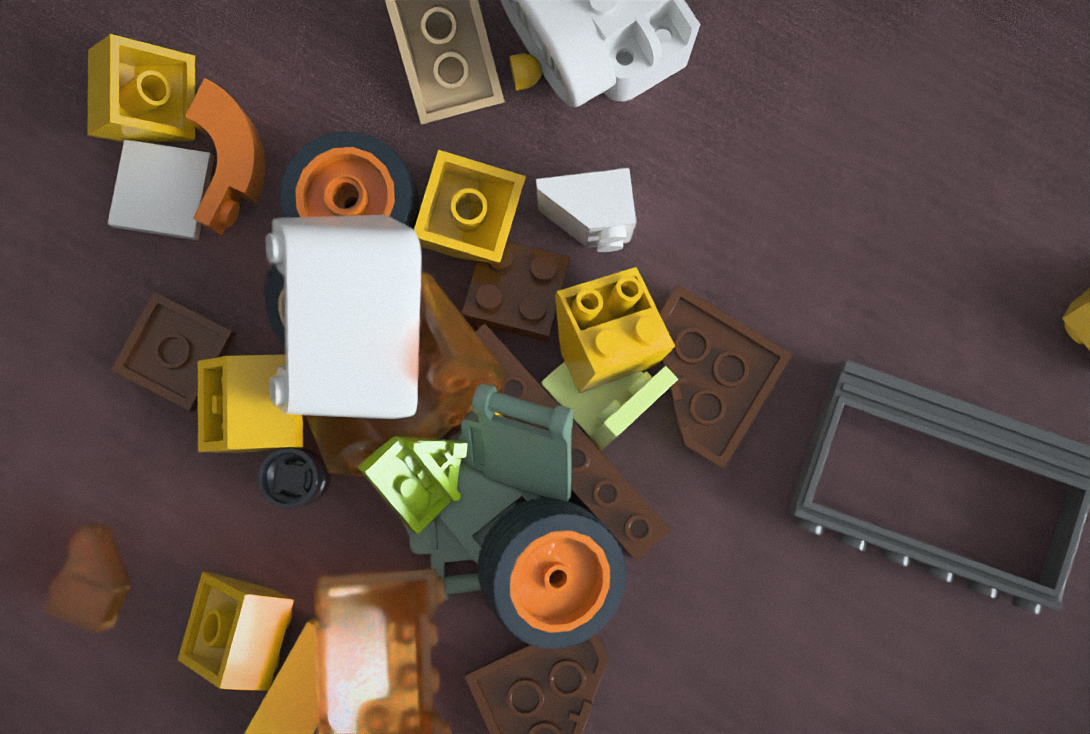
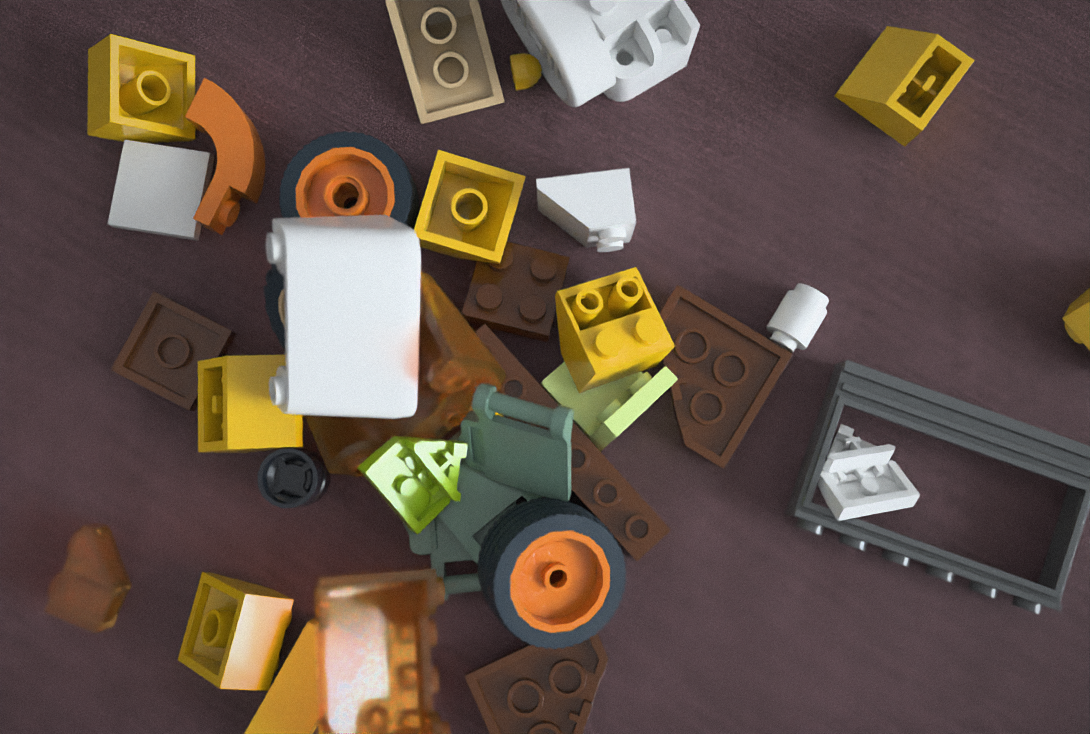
(798, 317): none -> white brick
(862, 478): none -> white slope
(904, 81): none -> yellow slope

